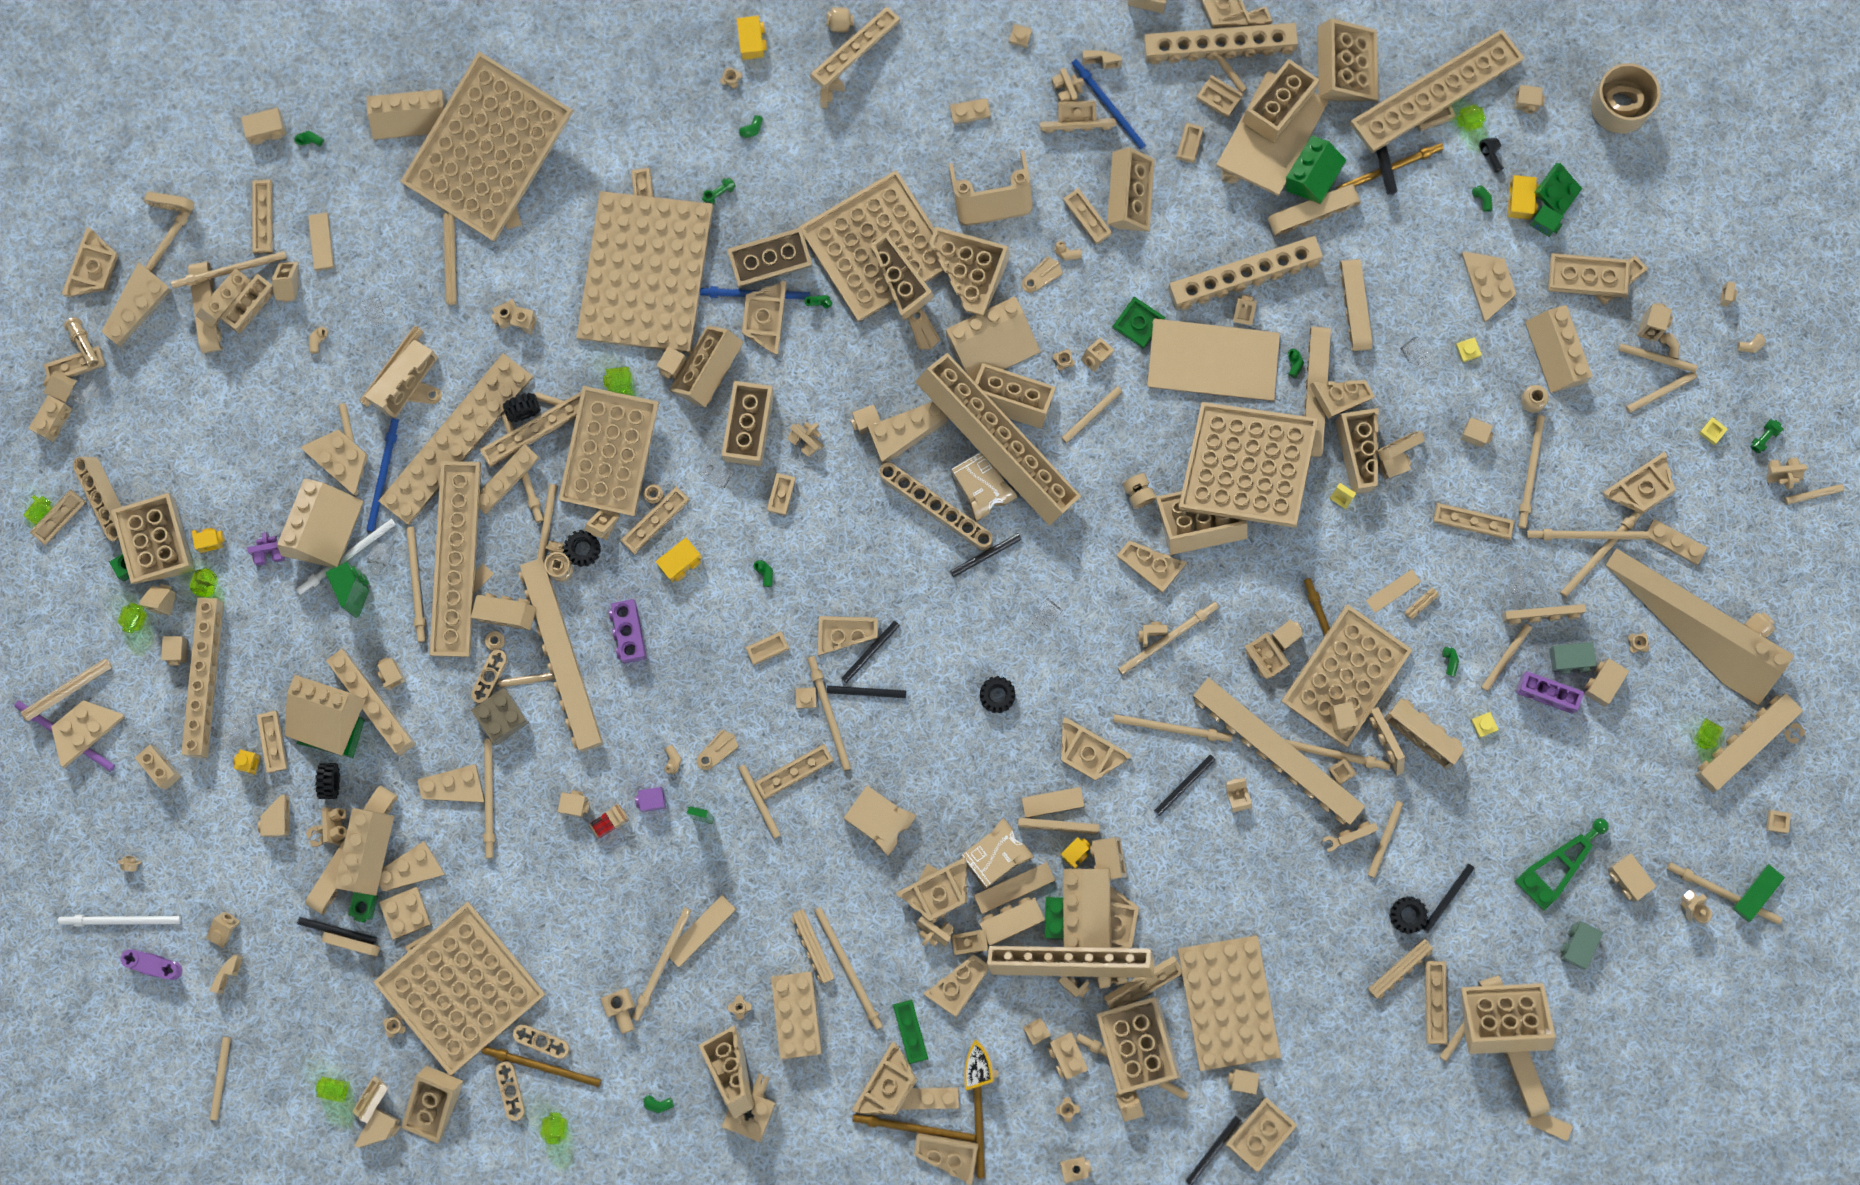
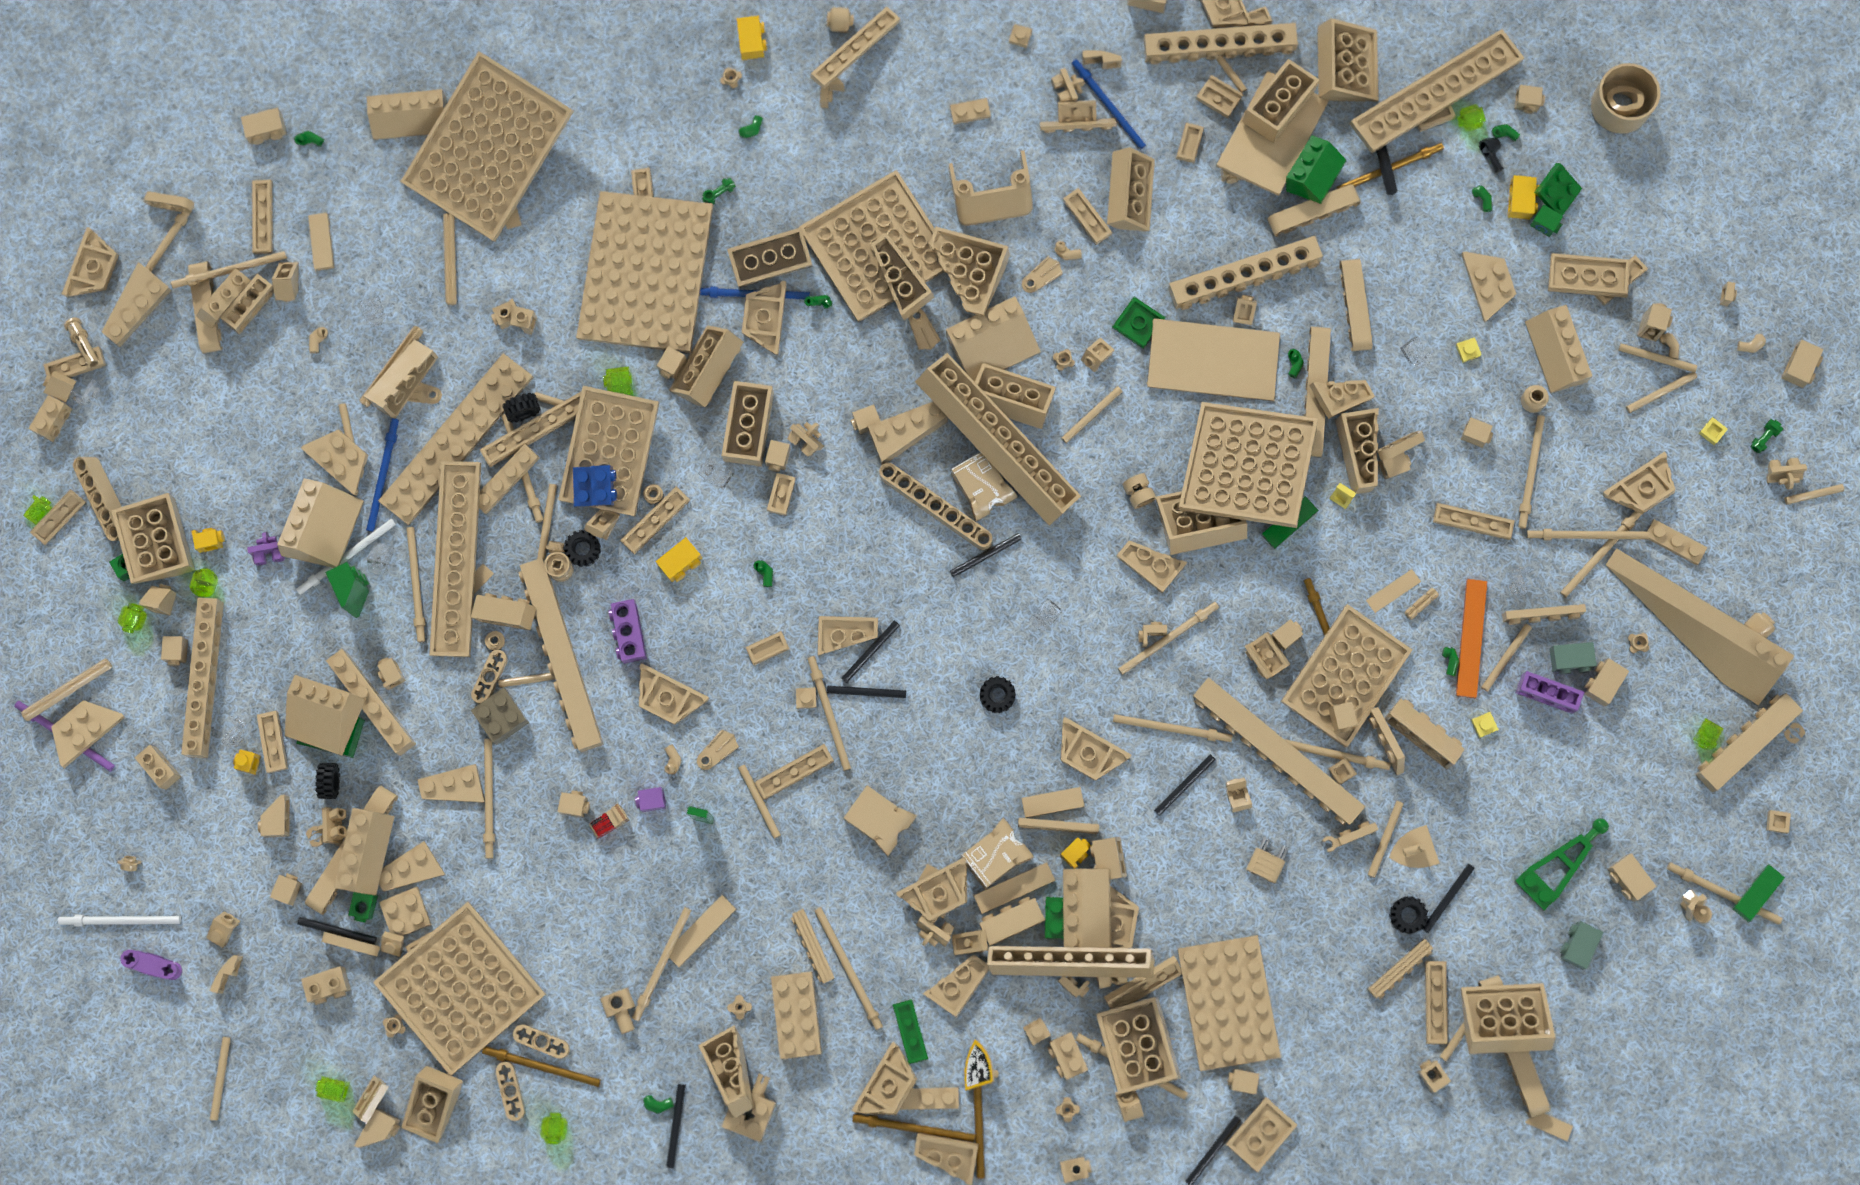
(286, 889): none -> tan brick
(325, 985): none -> tan brick
(392, 943): none -> tan plate
(594, 486): none -> blue plate
(667, 696): none -> tan wing
(675, 1126): none -> black bar
(777, 456): none -> tan brick
(1265, 864): none -> tan piece
(1278, 534): none -> green tile
(1415, 849): none -> tan shield
(1440, 1079): none -> tan brick
(1471, 638): none -> orange tile
(1505, 131): none -> green arm
(1803, 363): none -> tan brick

